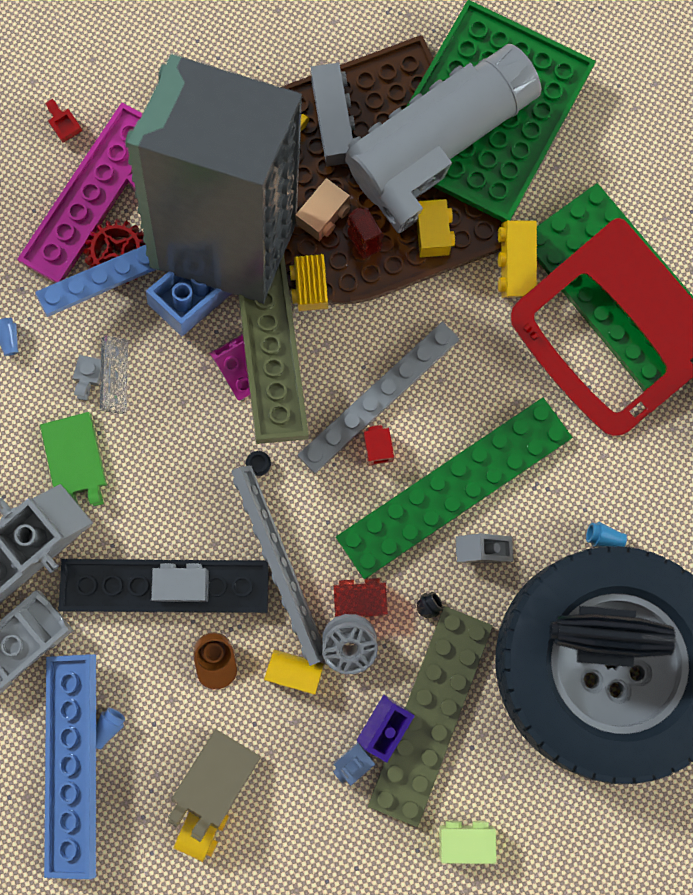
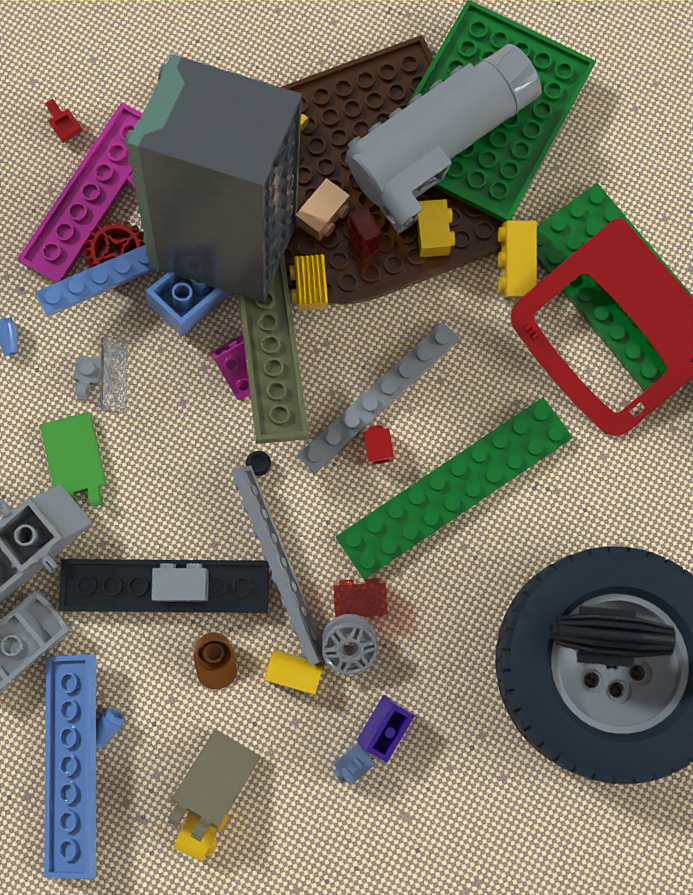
(332, 111): light grey brick -> none
(429, 605): black plate -> none
(437, 704): olive plate -> none
(467, 843): yellowish green brick -> none
(484, 548): light grey slope -> none
(603, 535): dark azure cone -> none

